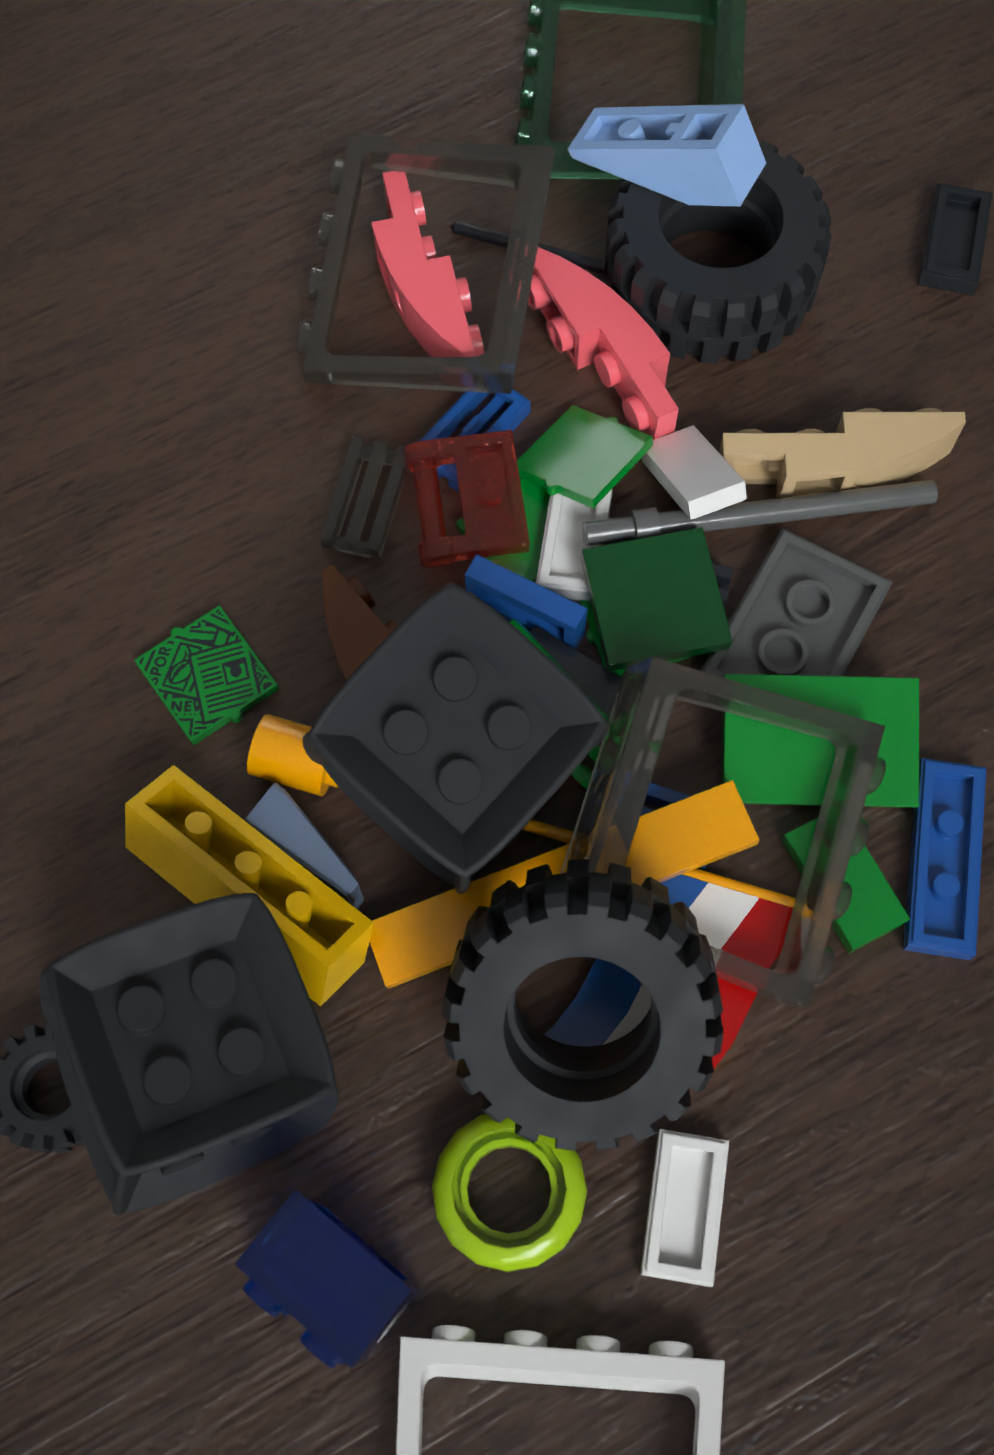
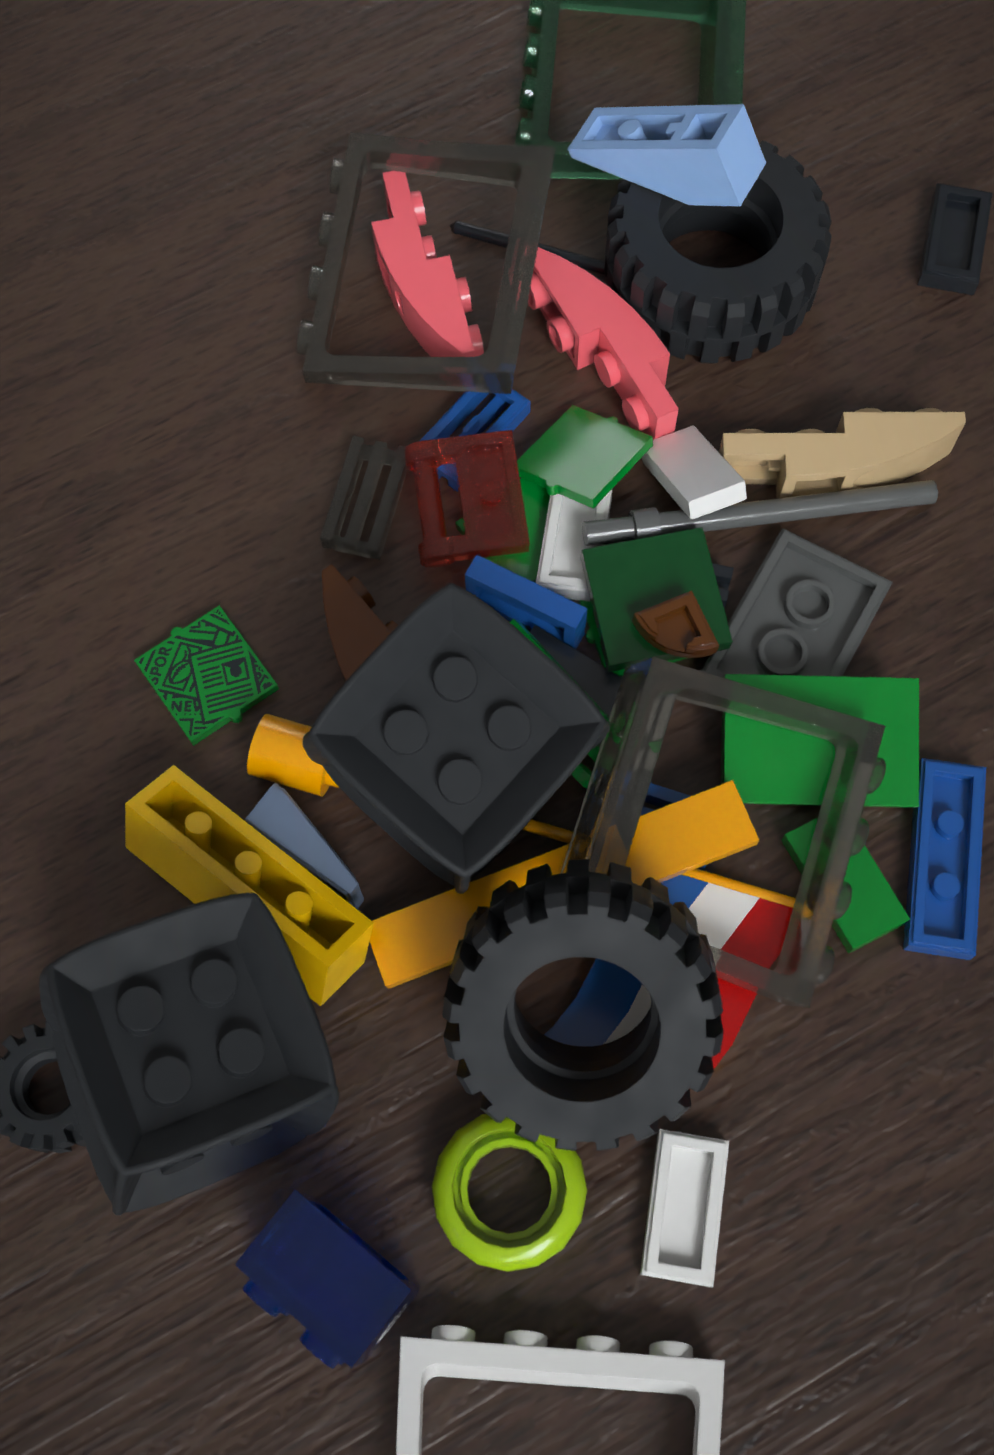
(677, 627): none -> reddish brown tile

